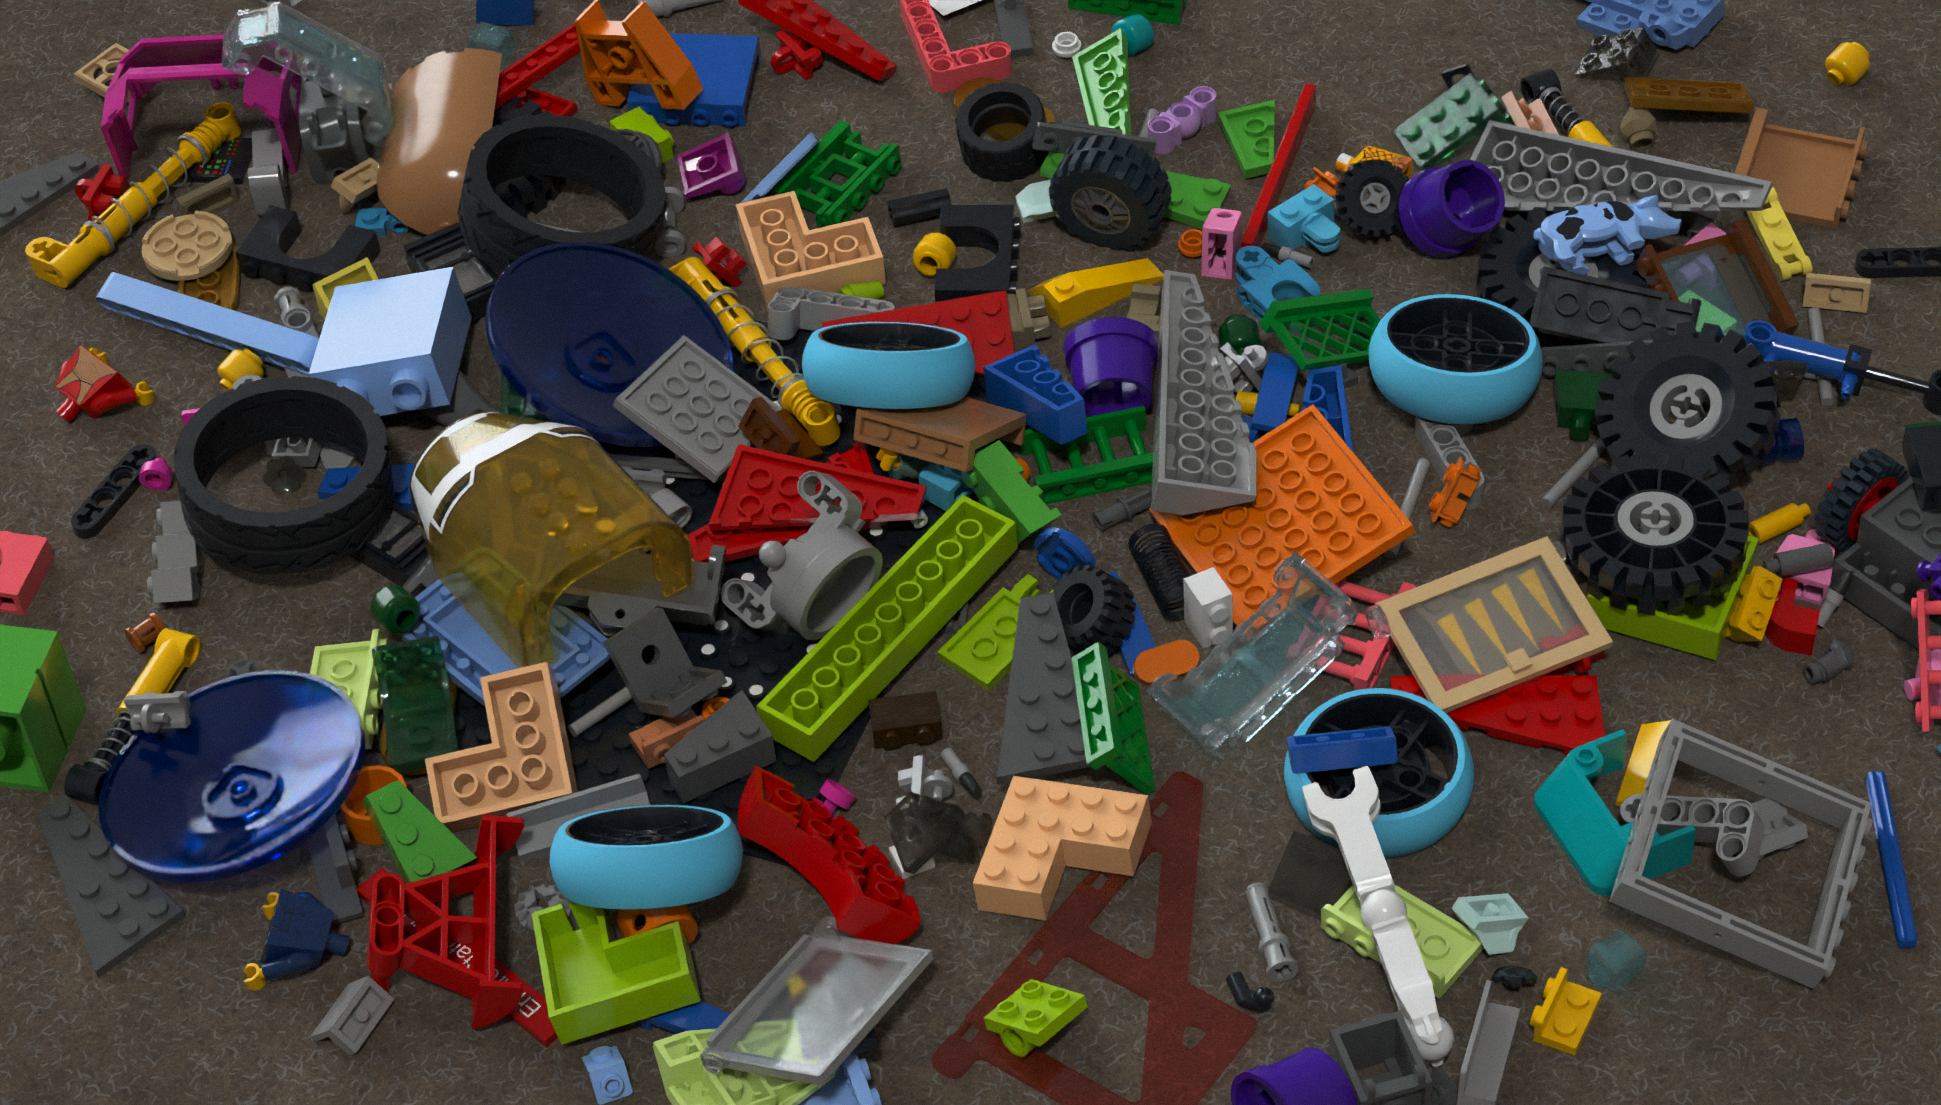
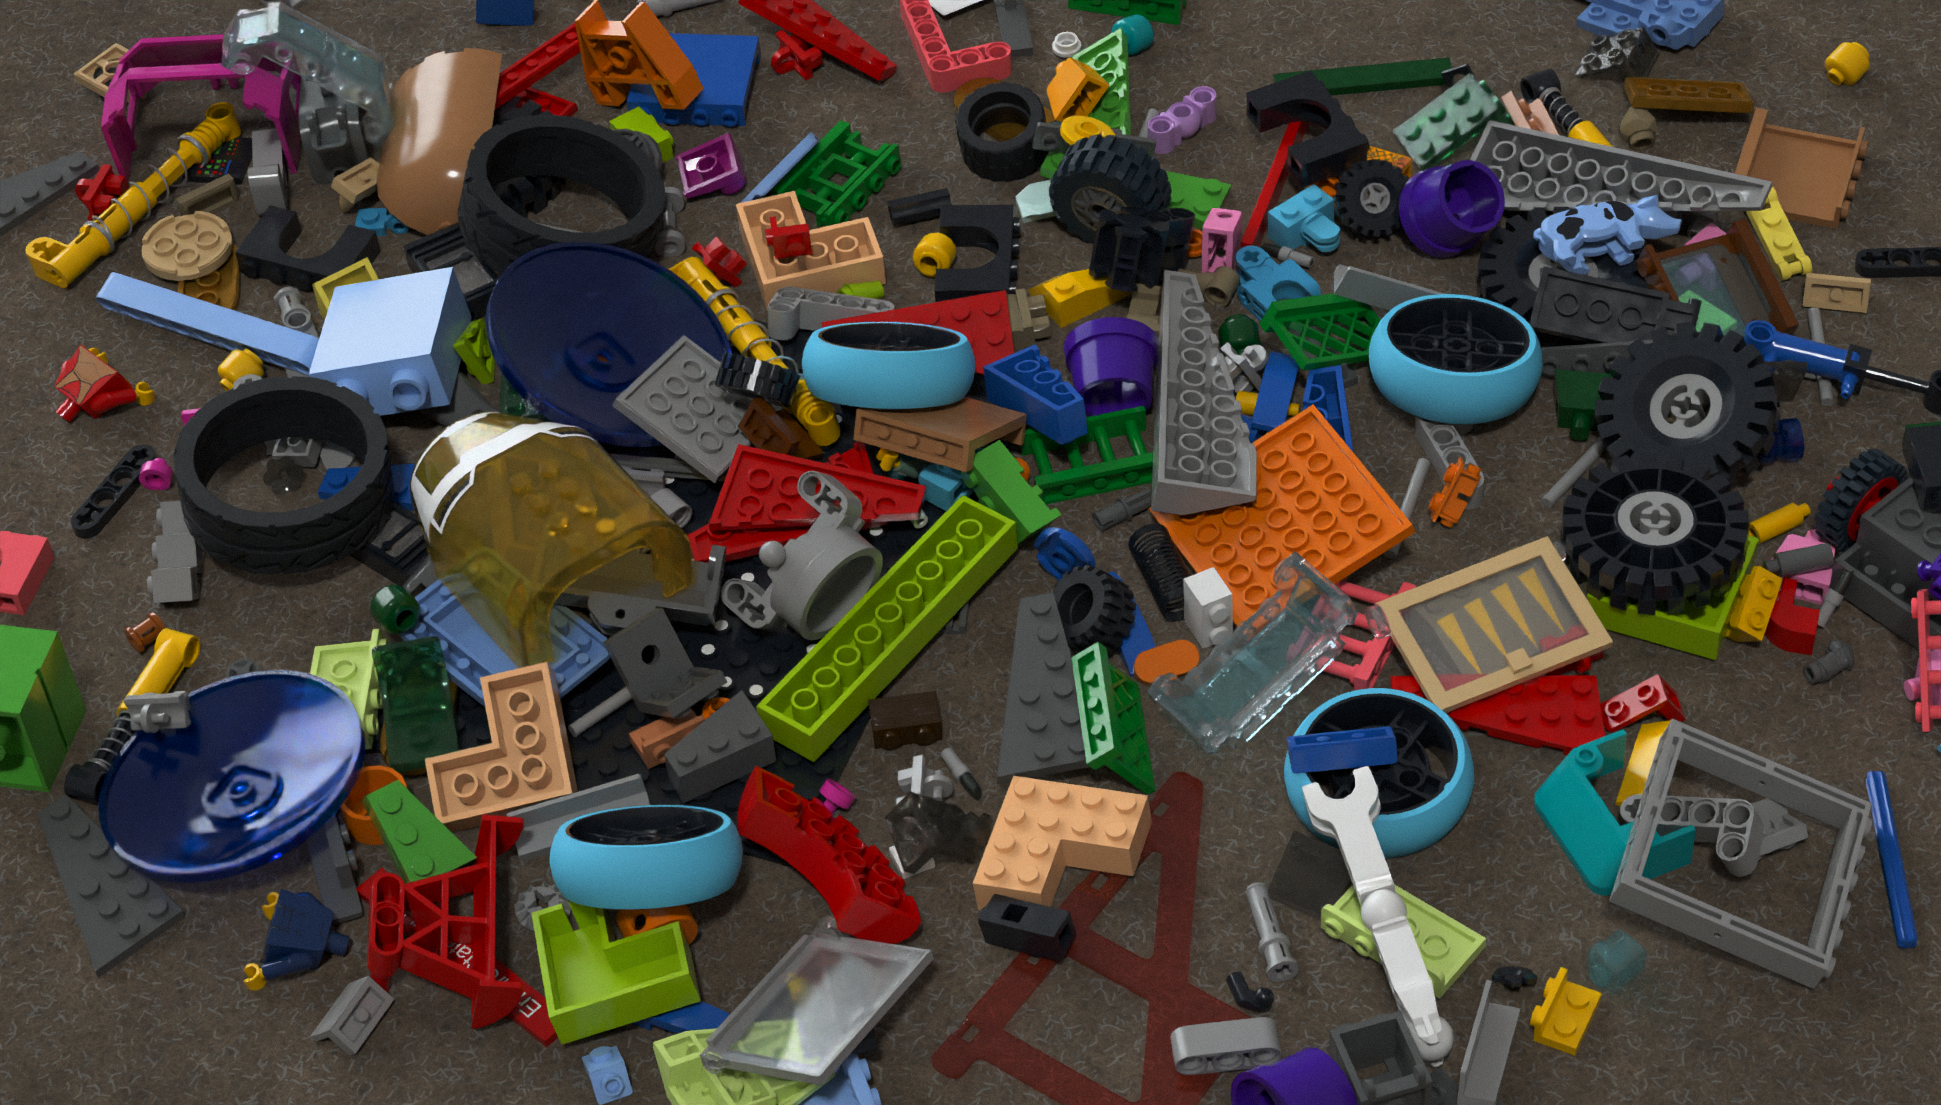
(475, 351): none -> lime wing
(492, 38): clear light blue brick -> none
(757, 379): none -> black wheel
(788, 240): none -> red bracket
(986, 642): lime tile -> none
(1027, 927): none -> black brick
(1033, 1015): lime plate -> none
(1074, 89): none -> light orange torso
(1079, 127): none -> yellow wheel
(1140, 245): none -> black connector
(1217, 285): none -> dark tan pin
(1225, 1046): none -> light grey beam
(1250, 136): bright green wing -> none
(1308, 100): none -> black arch
(1375, 288): none -> light grey panel
(1379, 76): none -> dark green tile
(1492, 919): light aqua slope -> none
(1640, 701): none -> red bracket

